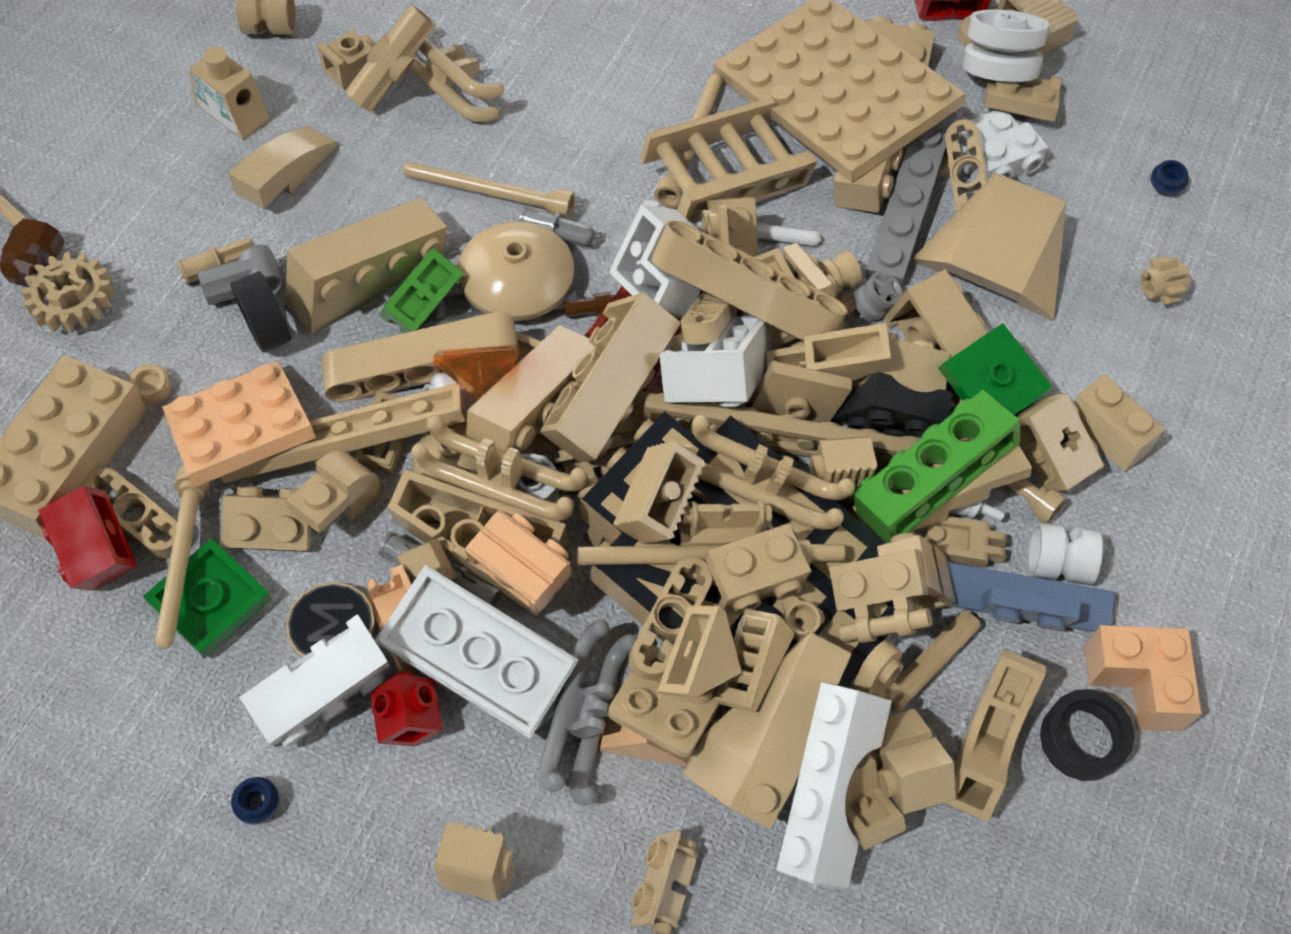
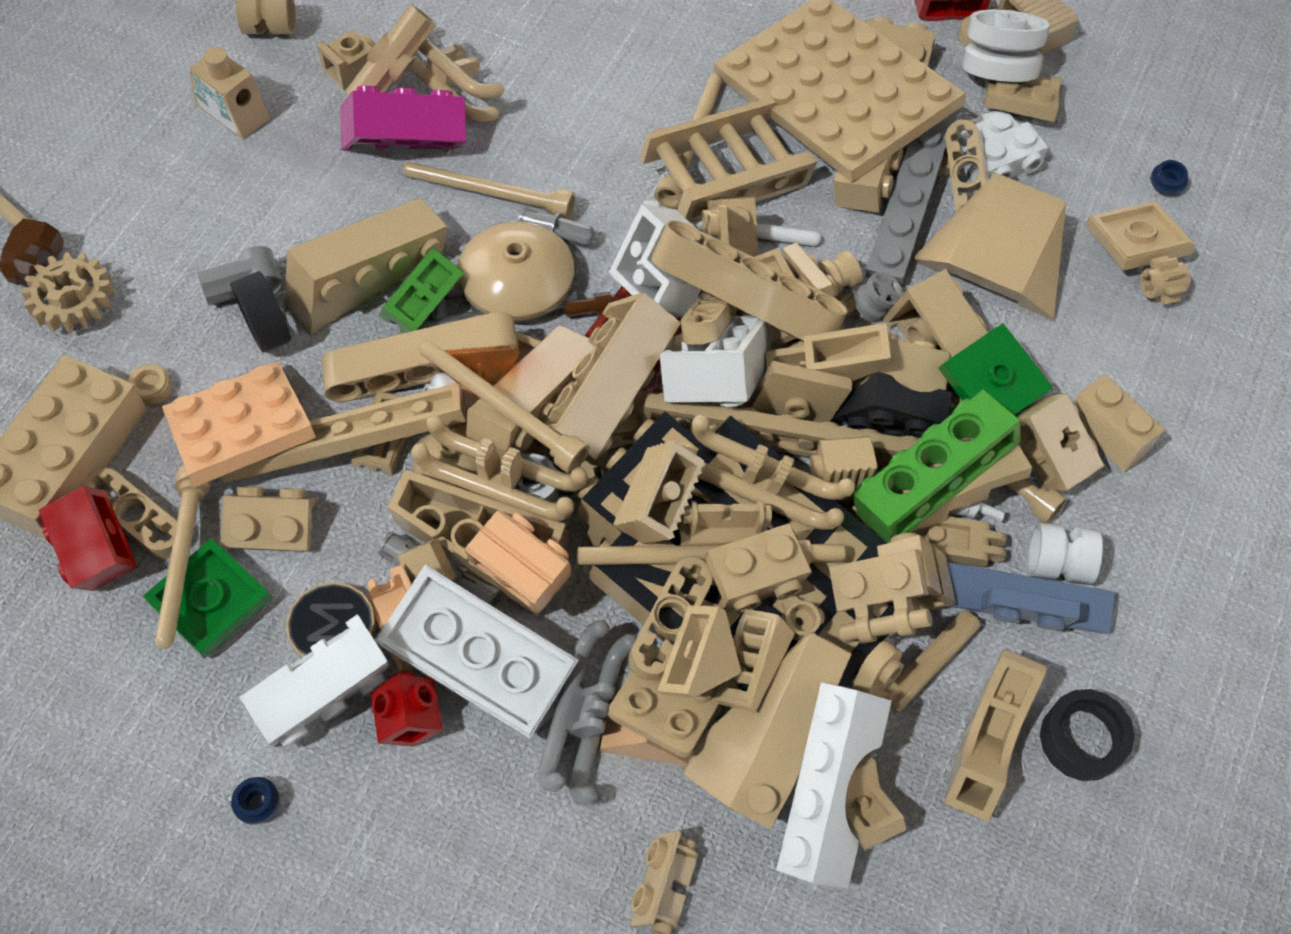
(212, 258): tan axle -> none
(280, 165): tan slope -> none
(336, 488): tan brick -> none
(402, 119): none -> dark pink wedge
(474, 862): tan brick -> none
(567, 450): none -> tan piece
(913, 764): tan piece -> none
(1139, 234): none -> tan plate
(1154, 664): light nougat brick -> none

